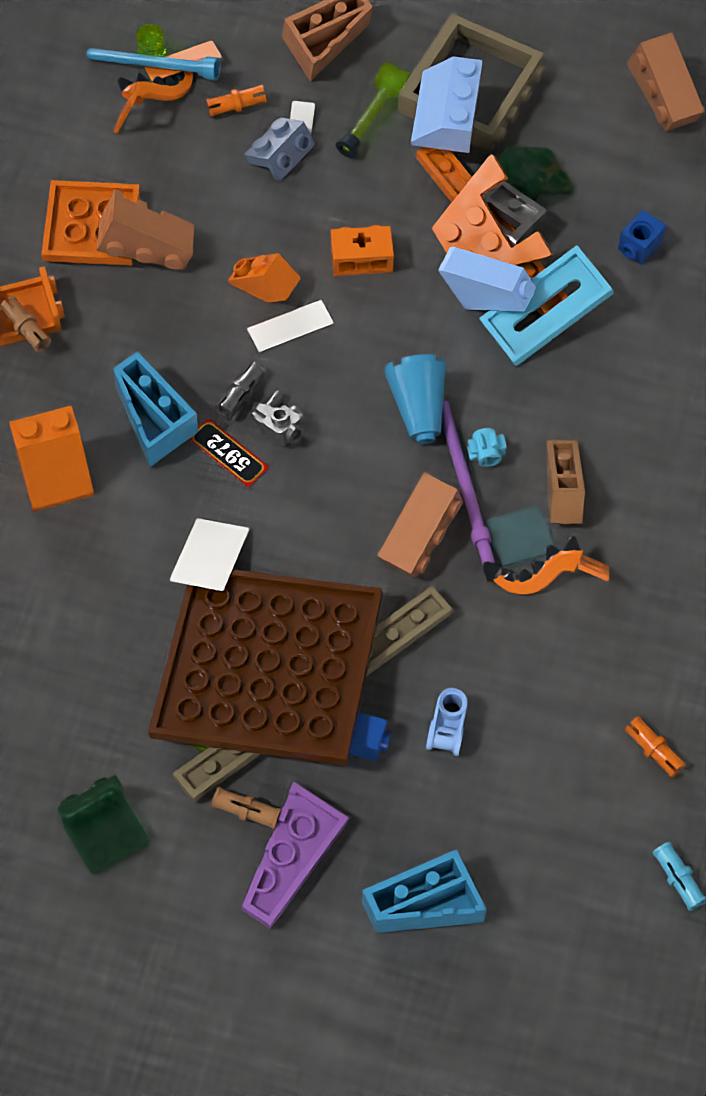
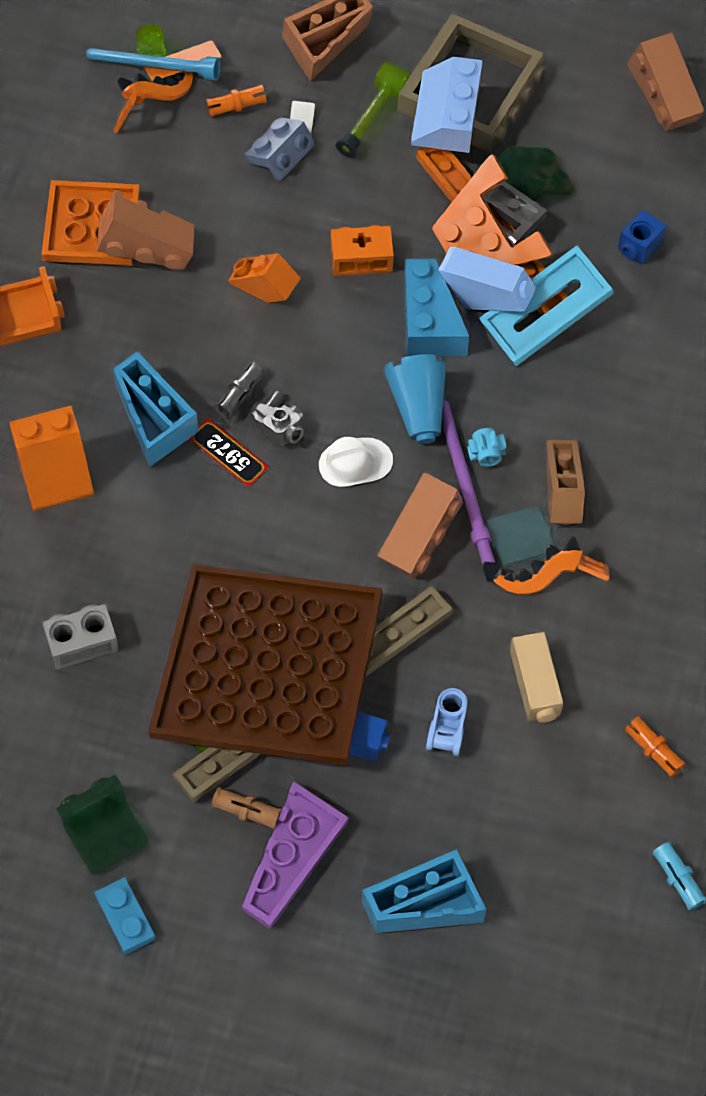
(25, 324): medium nougat pin -> none
(83, 644): none -> light grey brick
(124, 916): none -> dark azure plate
(209, 554): white sticker -> none
(290, 325): white sticker -> none
(355, 461): none -> white piece
(431, 313): none -> dark azure wedge
(536, 677): none -> tan brick

